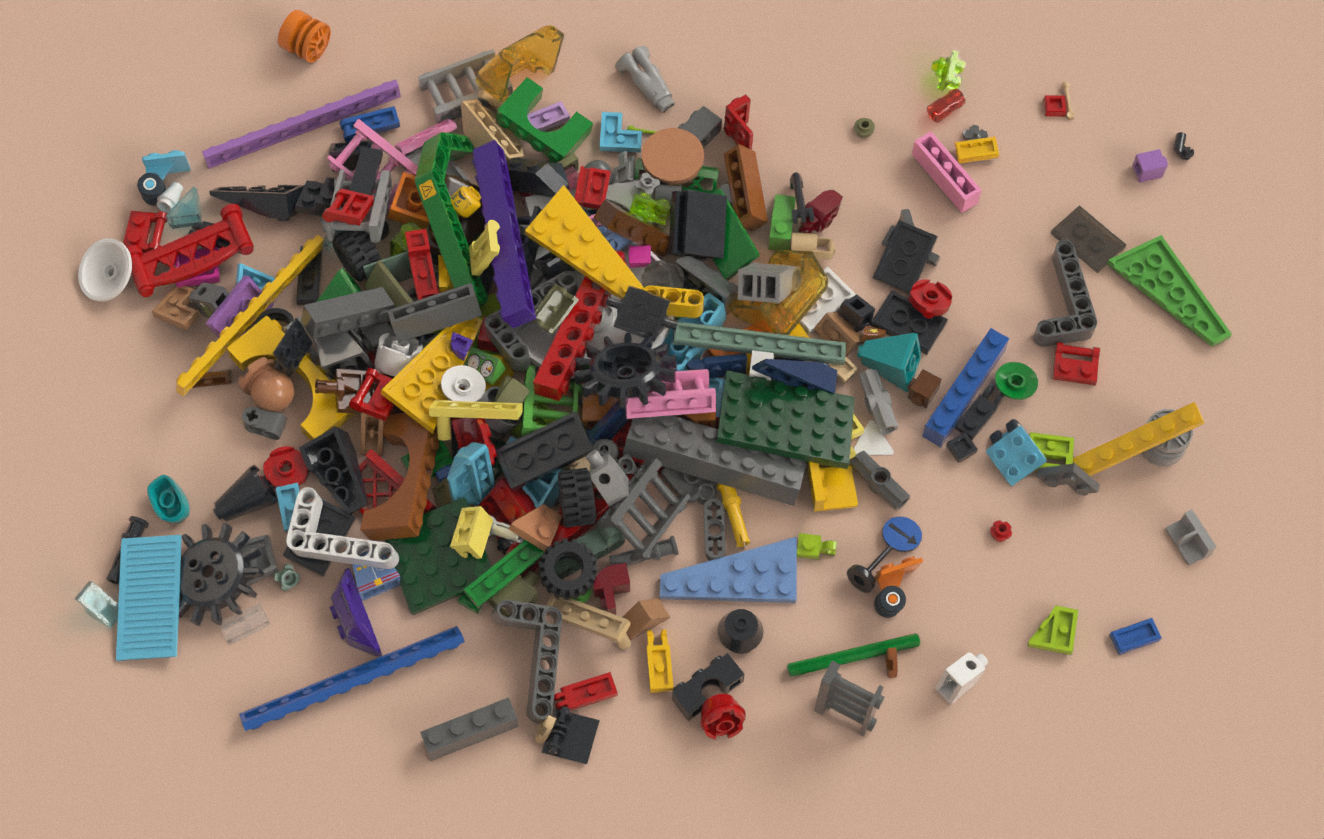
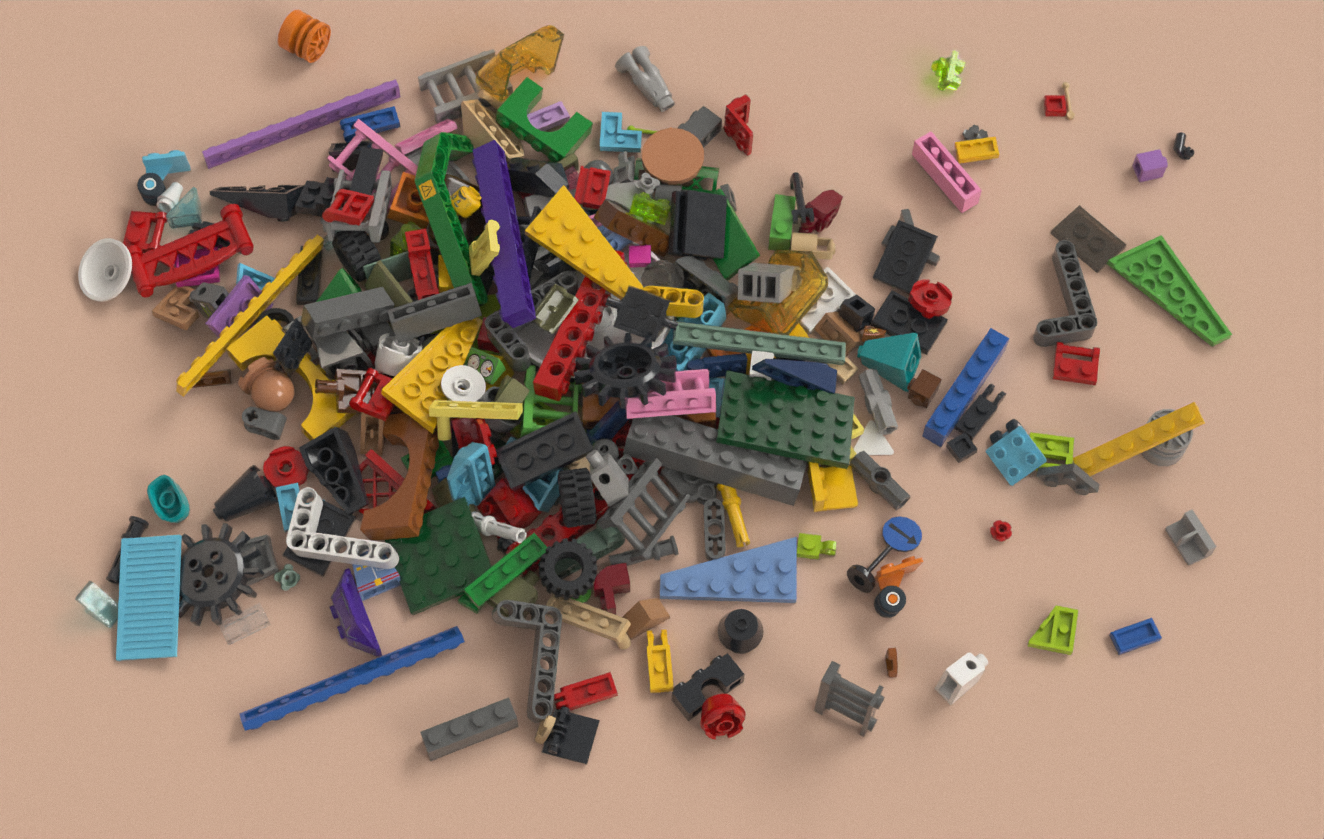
(460, 345): dark purple tile -> none
(472, 532): light yellow hinge -> none
(538, 526): nougat wing -> none
(745, 187): dark orange brick -> none
(853, 654): green axle -> none
(861, 131): olive plate -> none
(946, 105): clear red piece -> none
(1018, 374): green dish -> none

